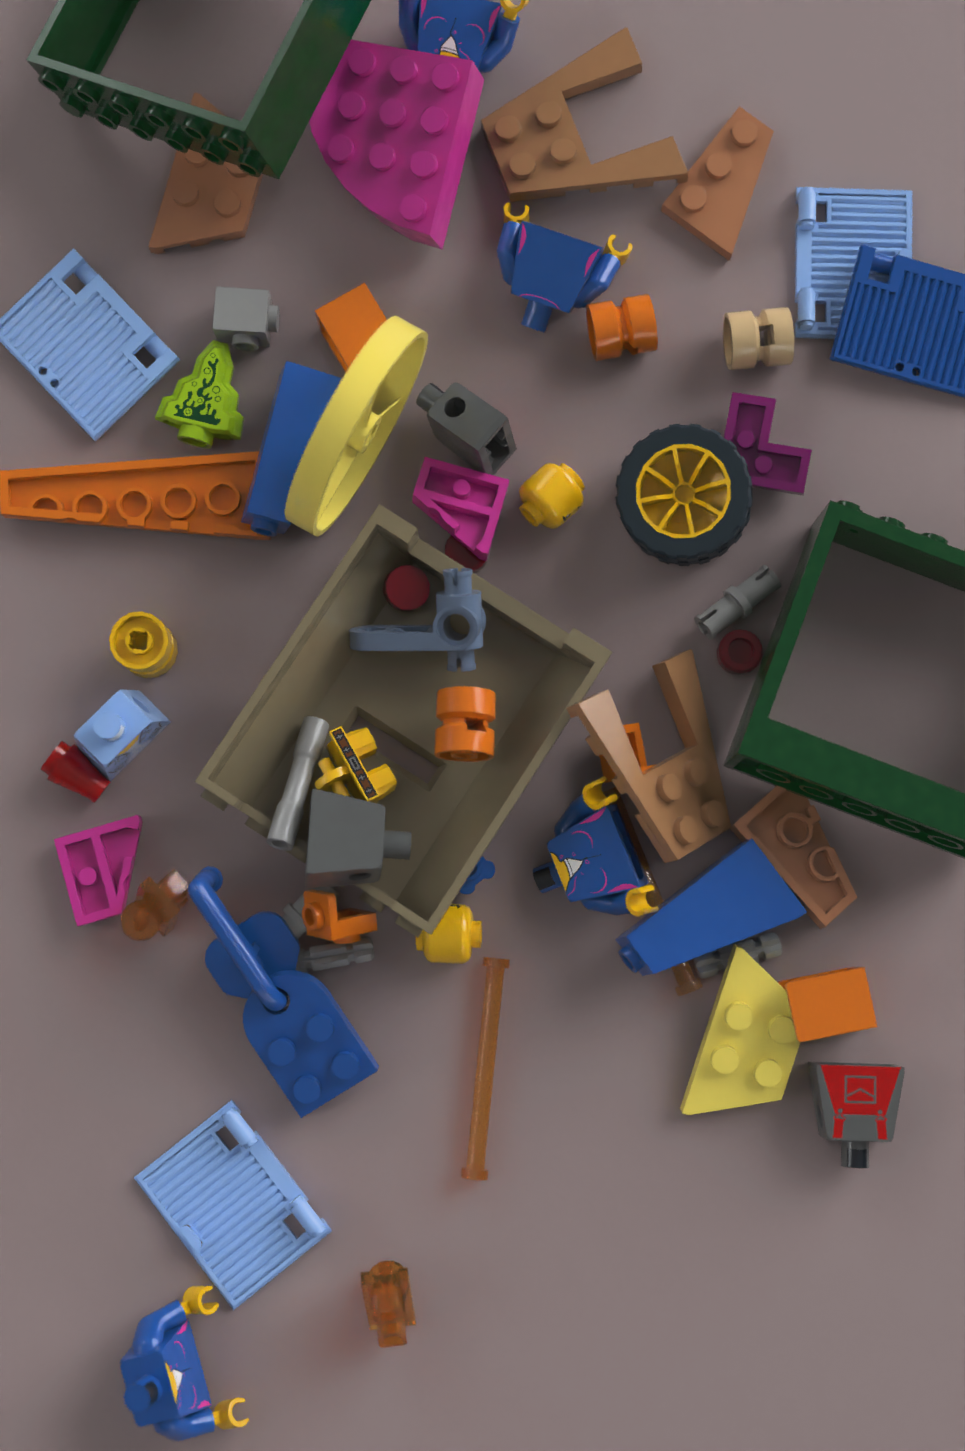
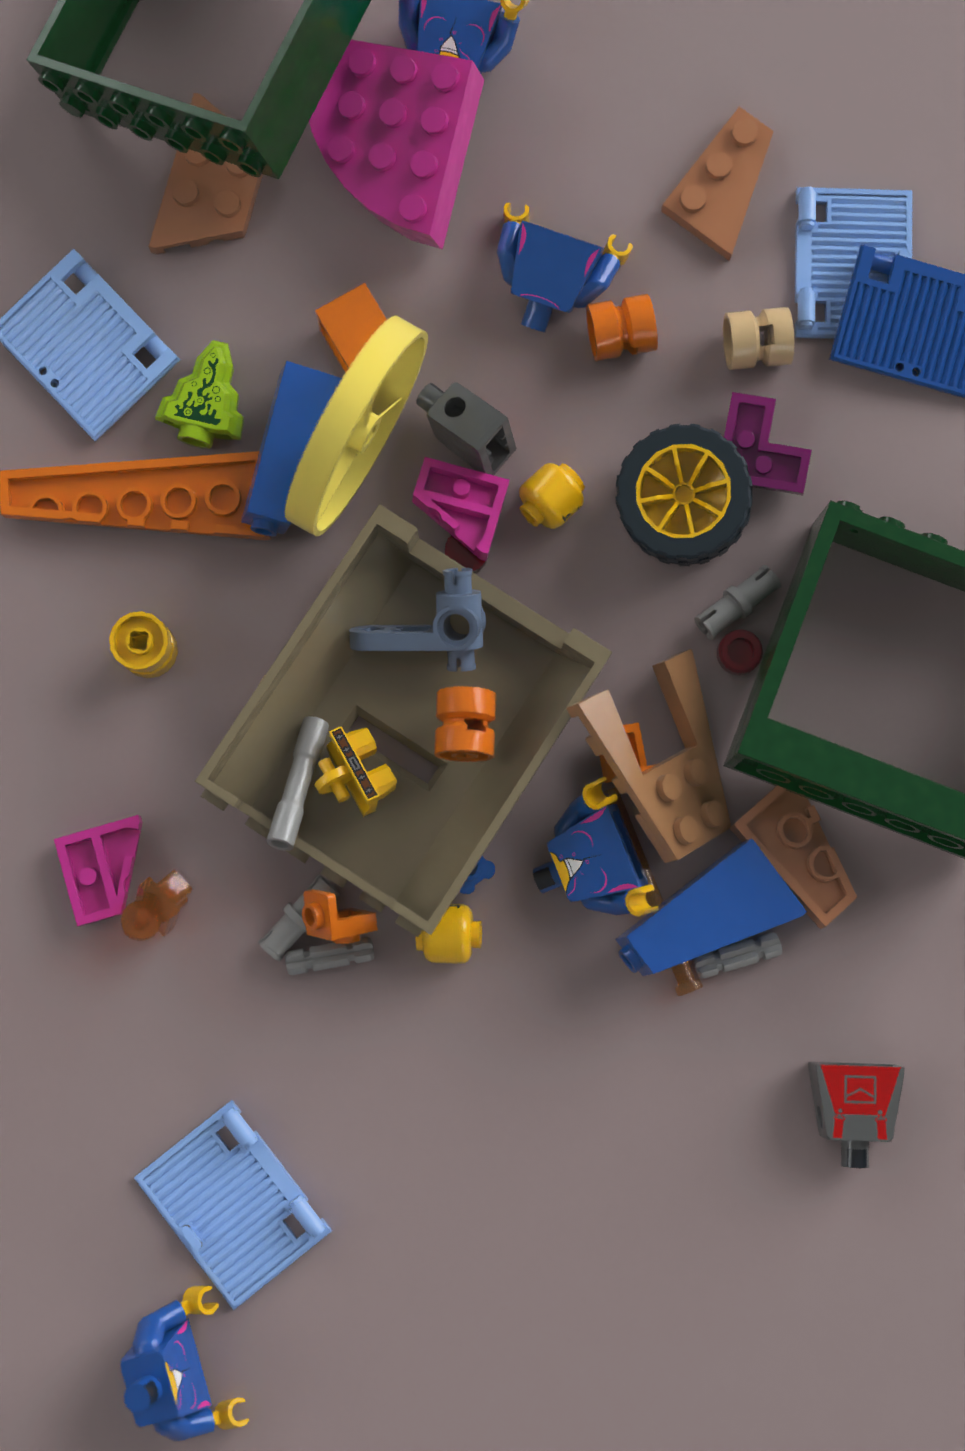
(75, 772): red cone -> none
(120, 731): light blue torso -> none
(244, 317): light grey brick -> none
(310, 1041): blue plate -> none
(349, 841): dark grey torso -> none
(388, 1302): clear orange hips -> none
(406, 588): dark red tile -> none
(485, 1069): clear orange bar -> none
(541, 147): medium nougat wing -> none
(745, 1043): light yellow wing -> none
(830, 1003): orange piece -> none

